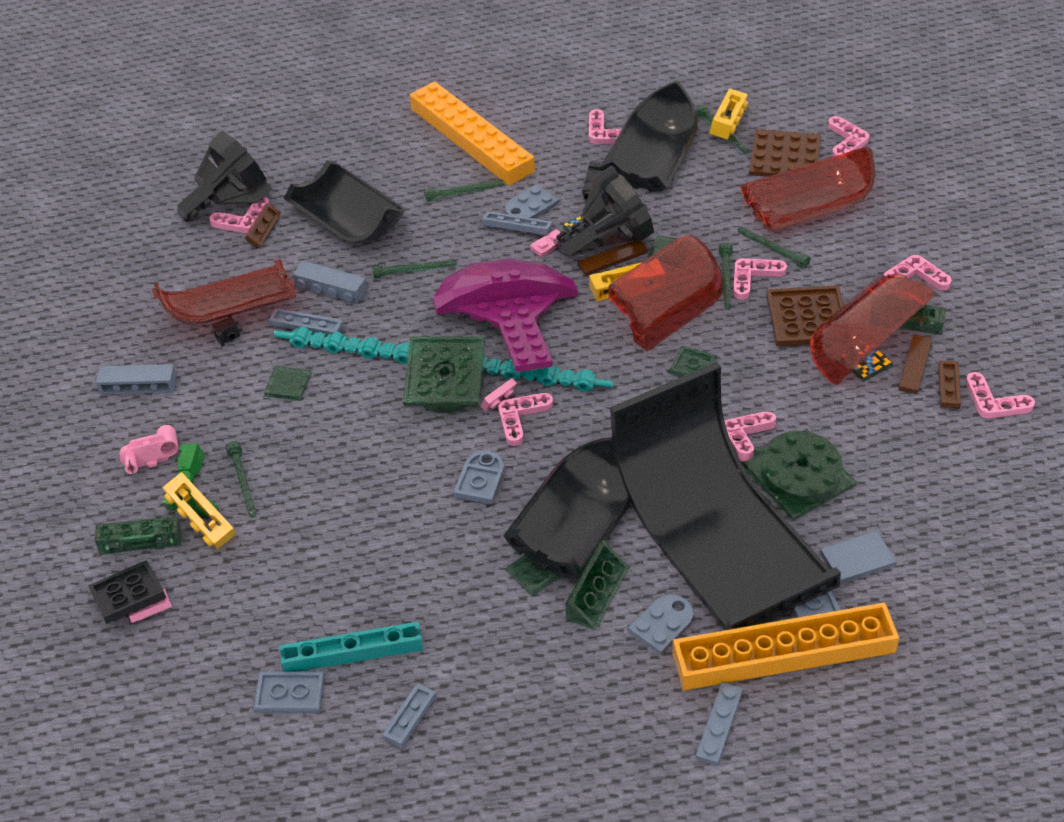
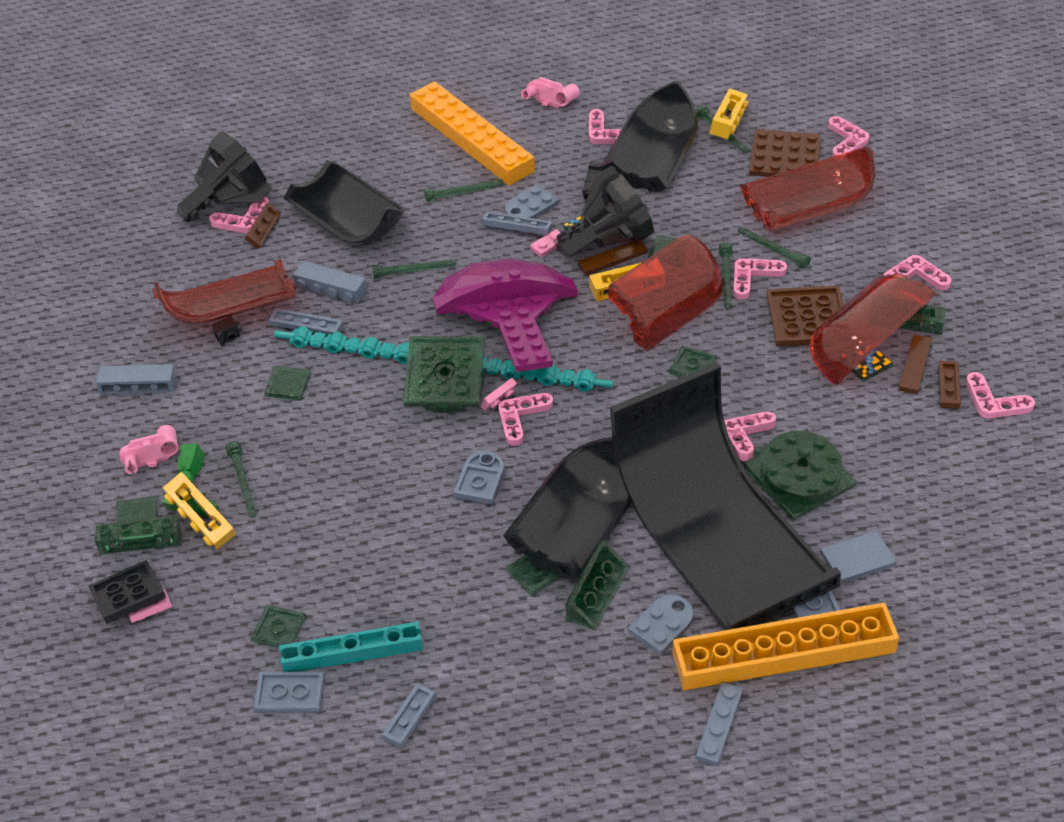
(137, 509): none -> clear green tile
(278, 626): none -> clear green tile
(550, 92): none -> bright pink piece

